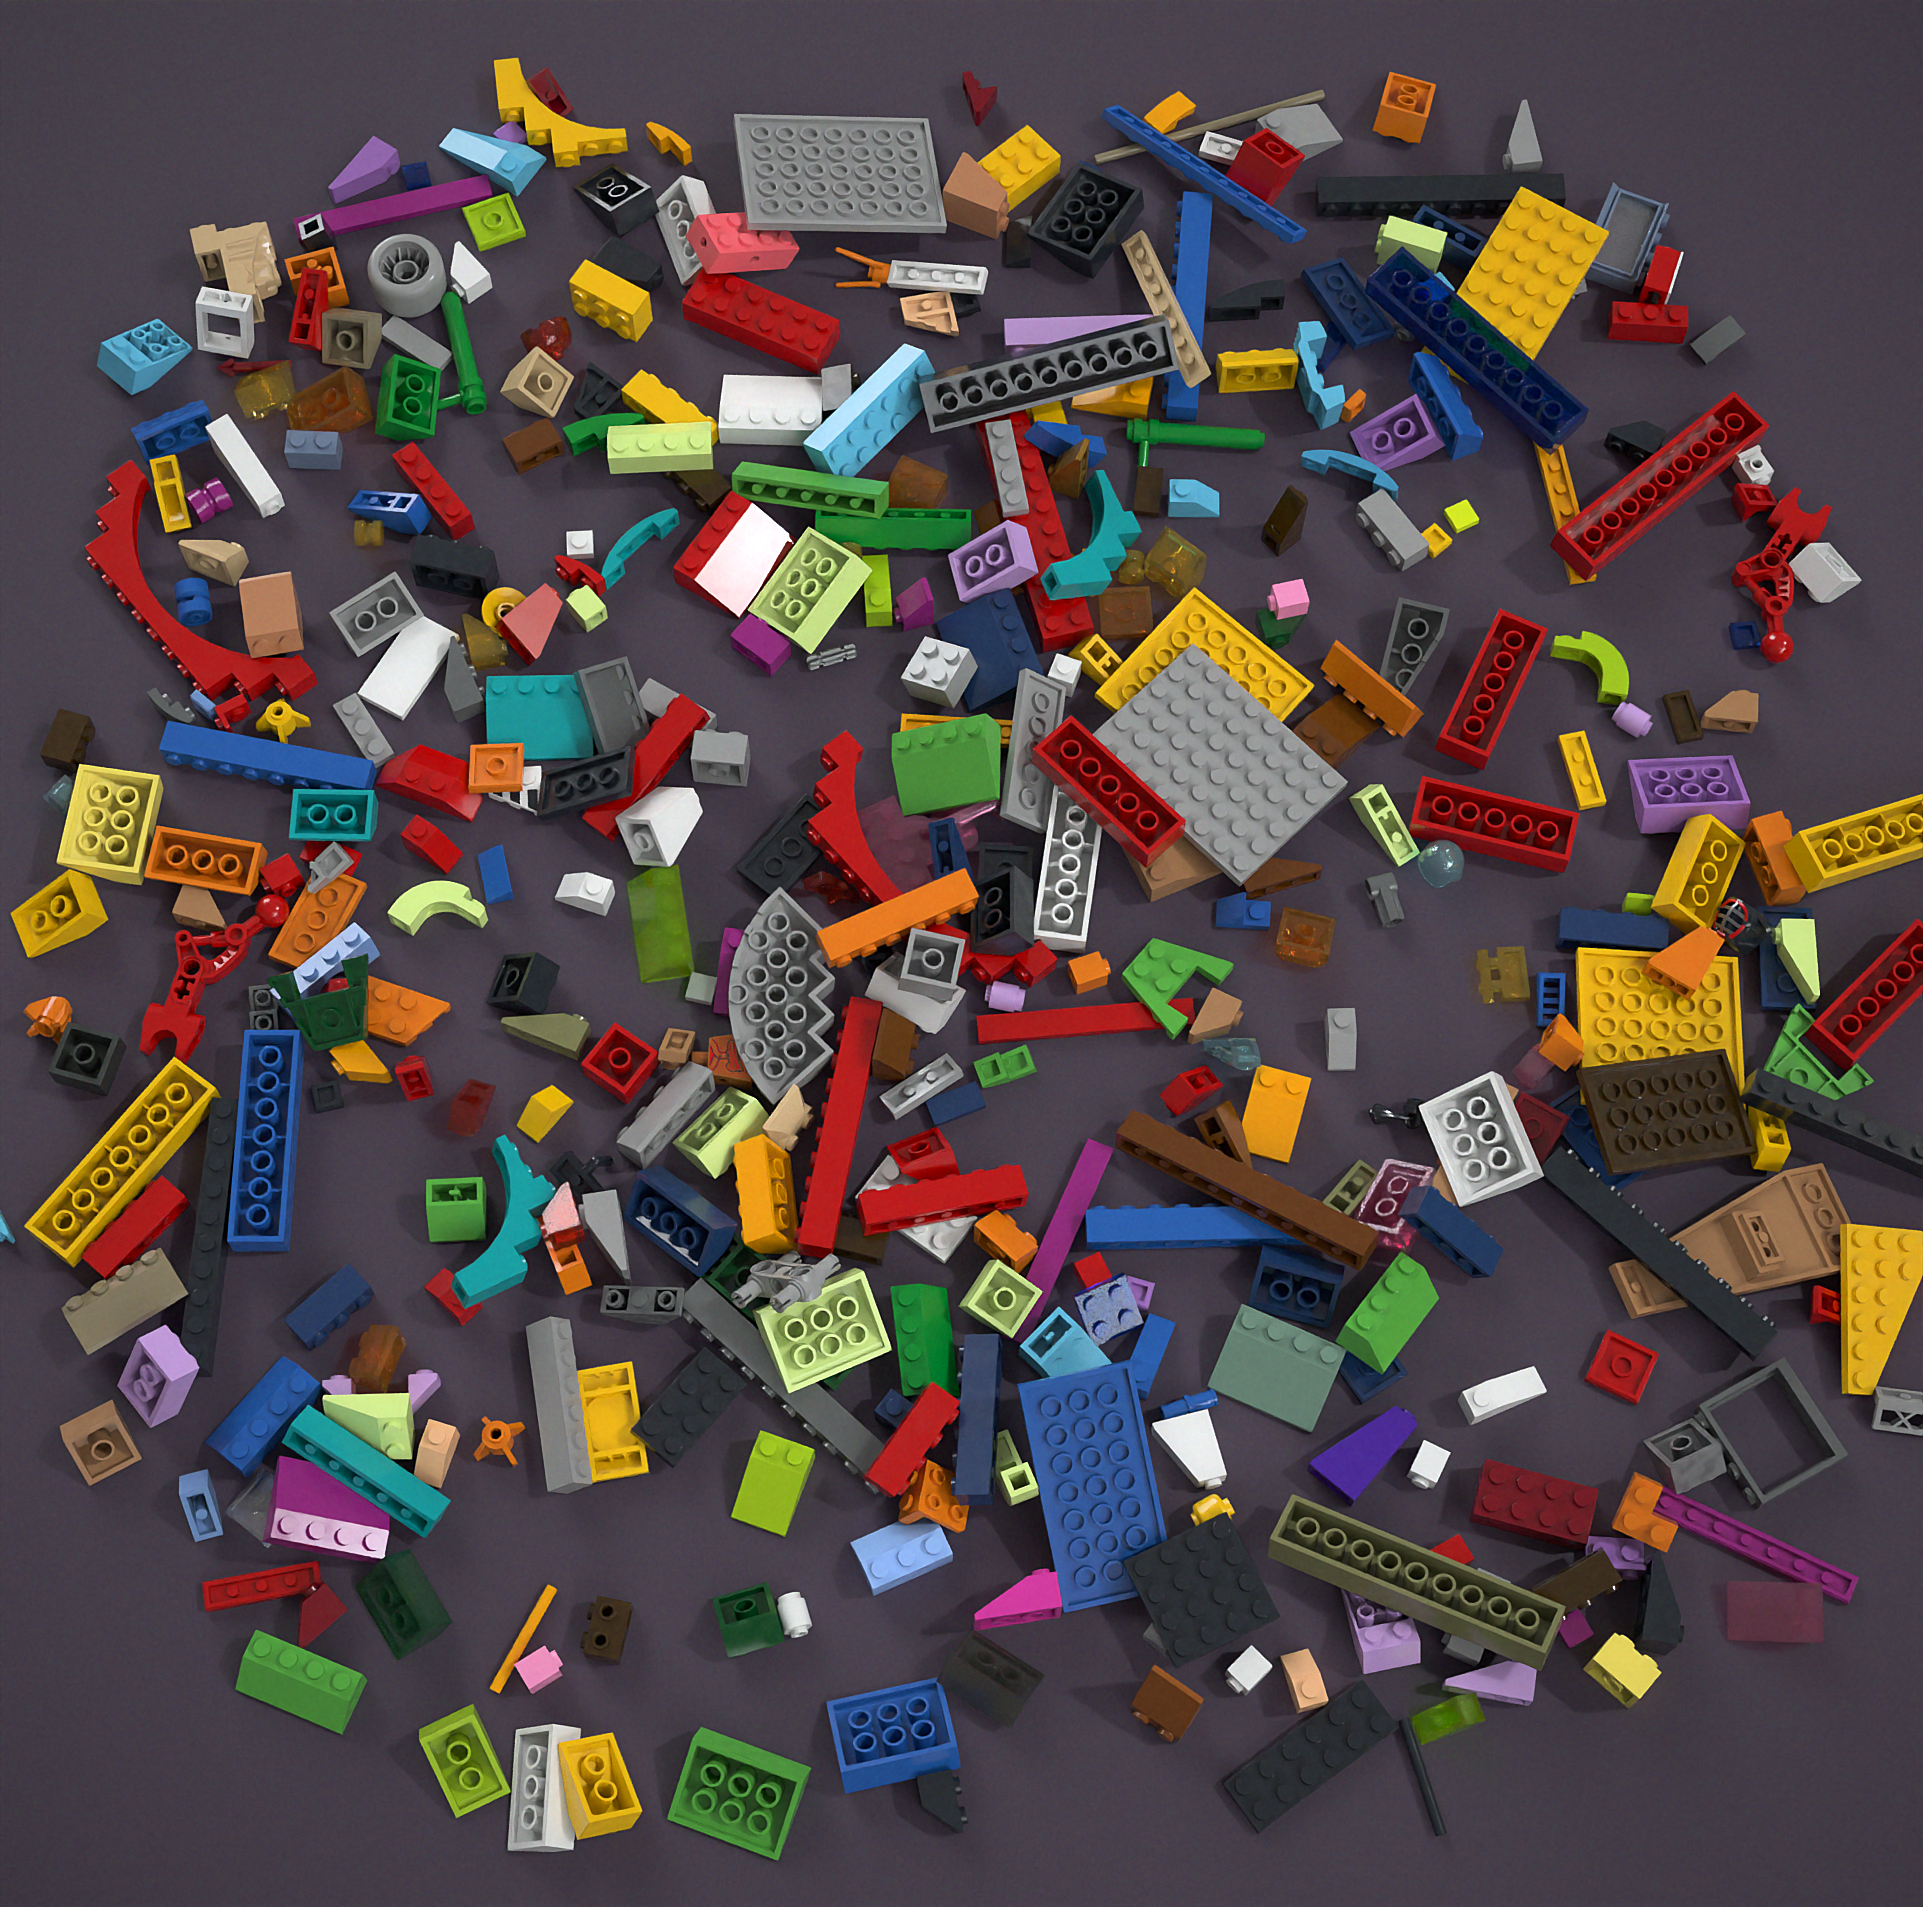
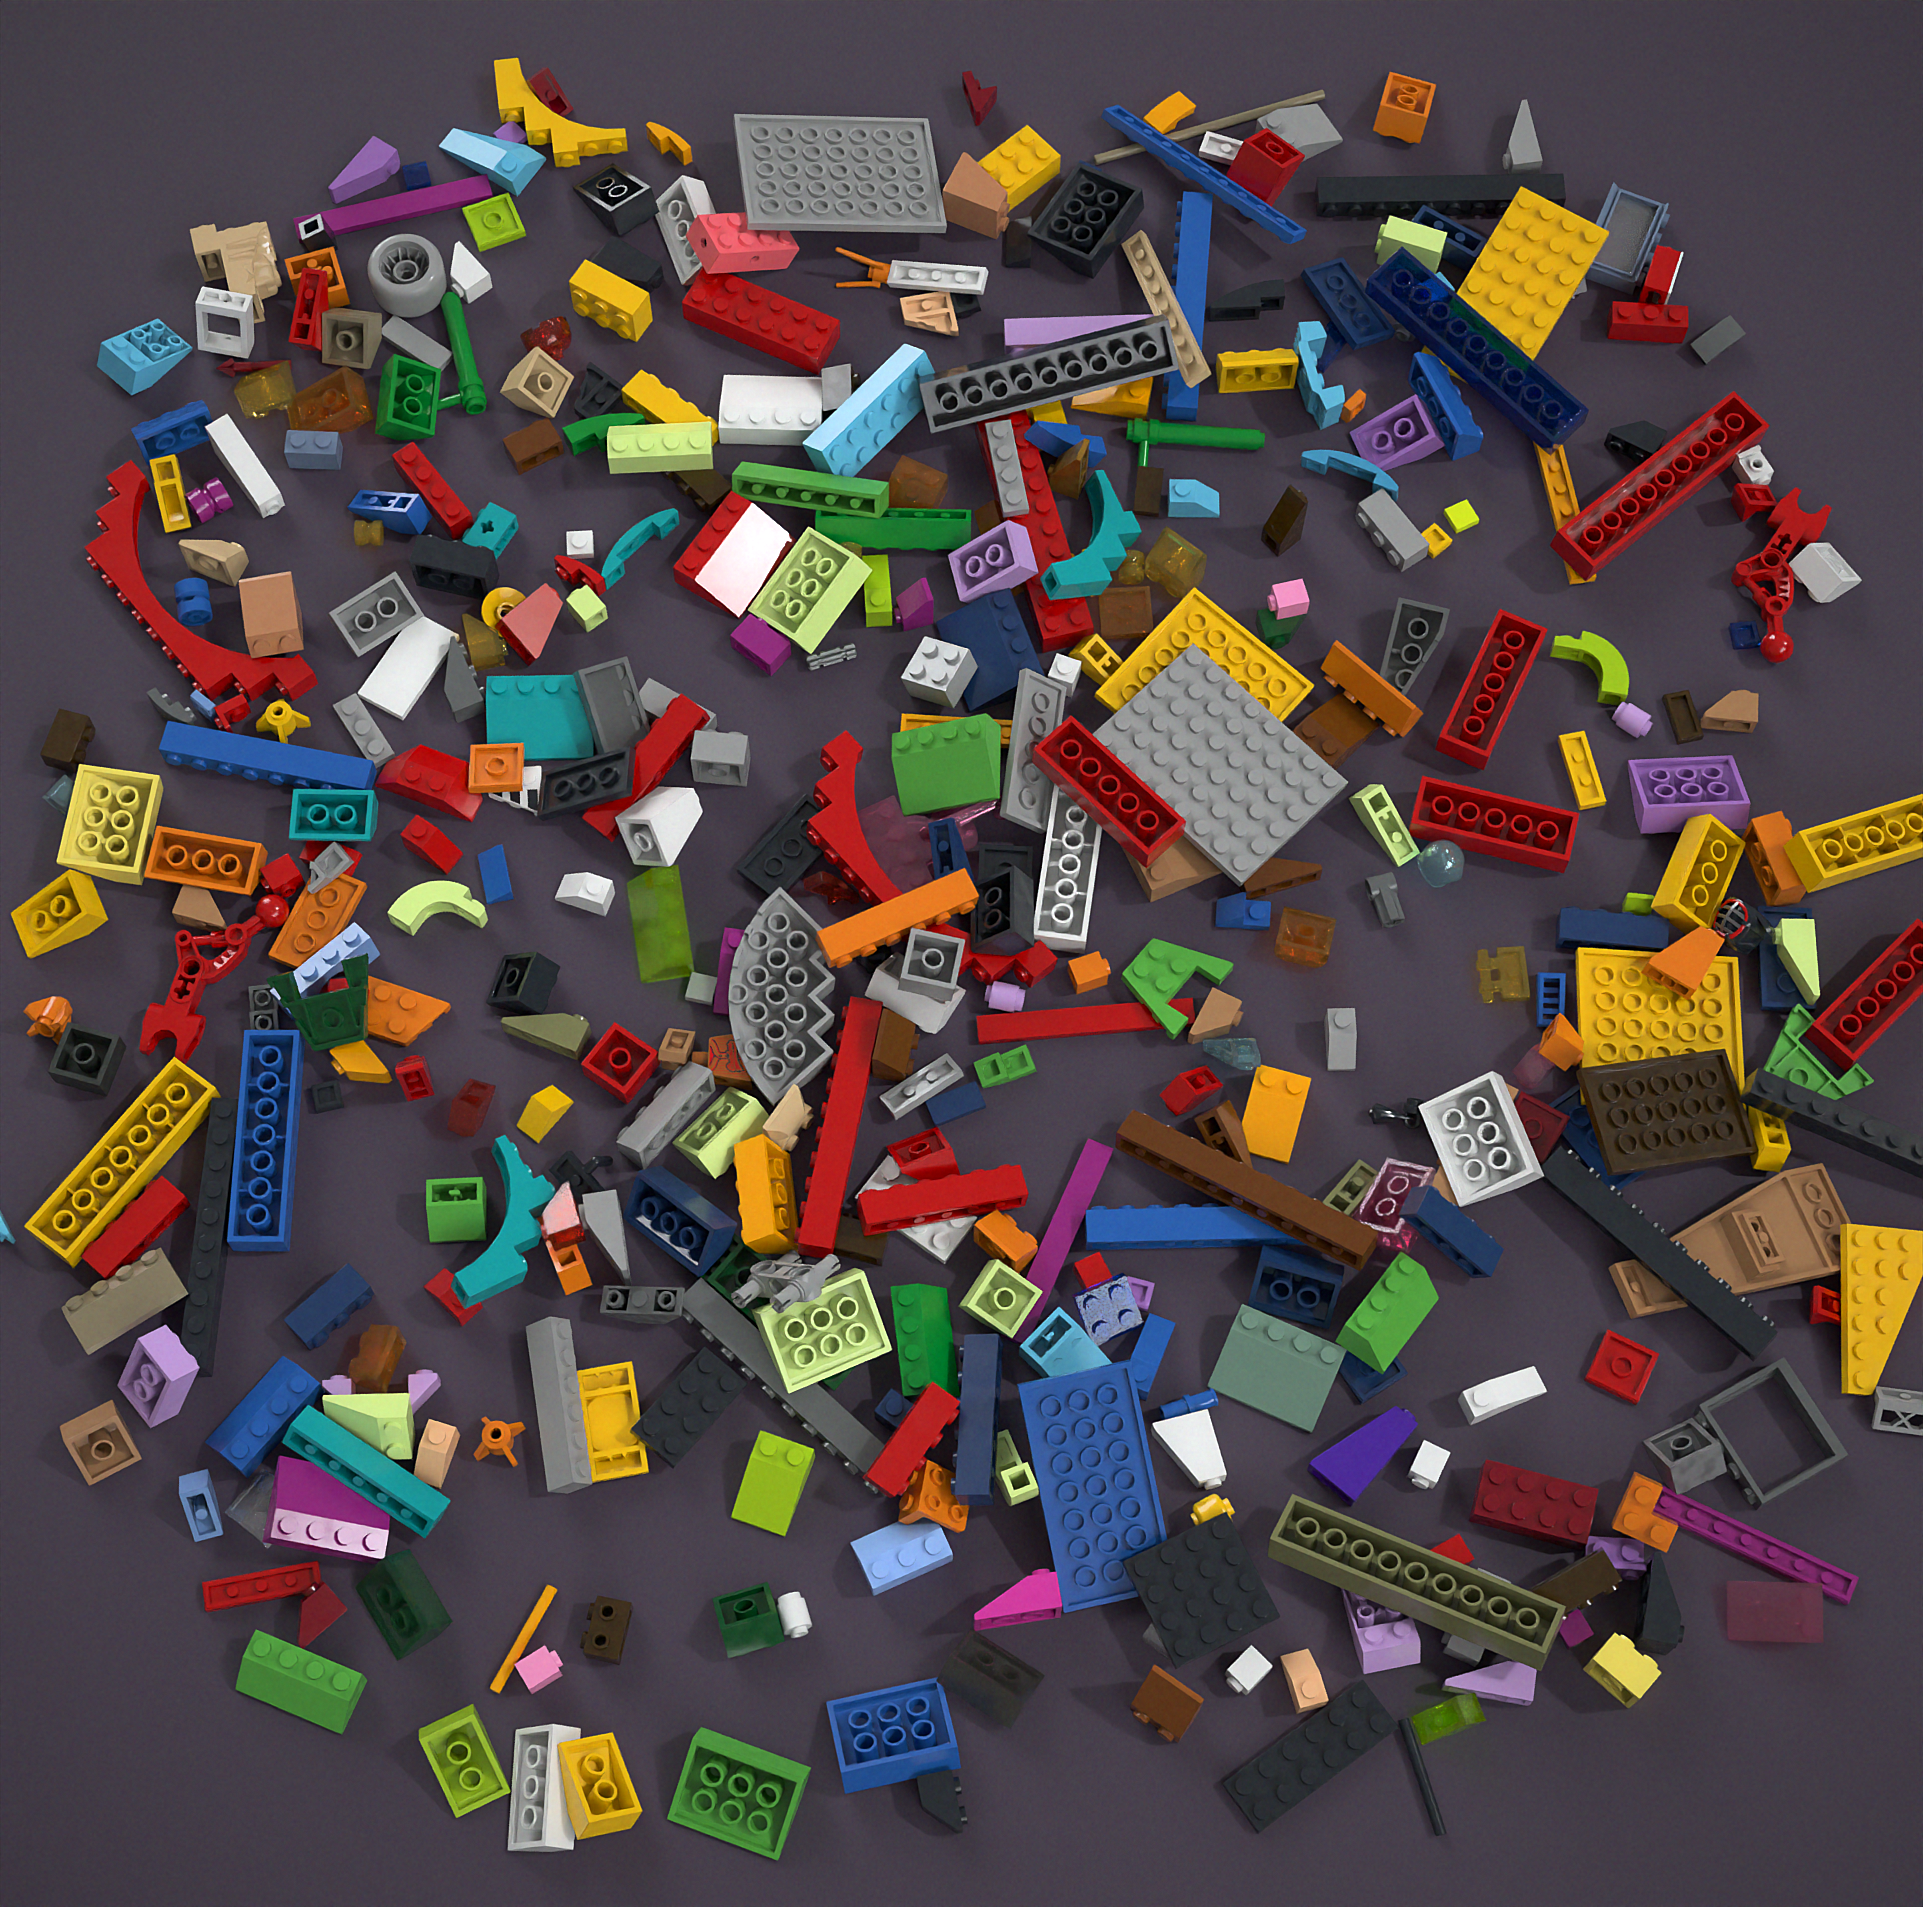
(492, 529): none -> teal brick

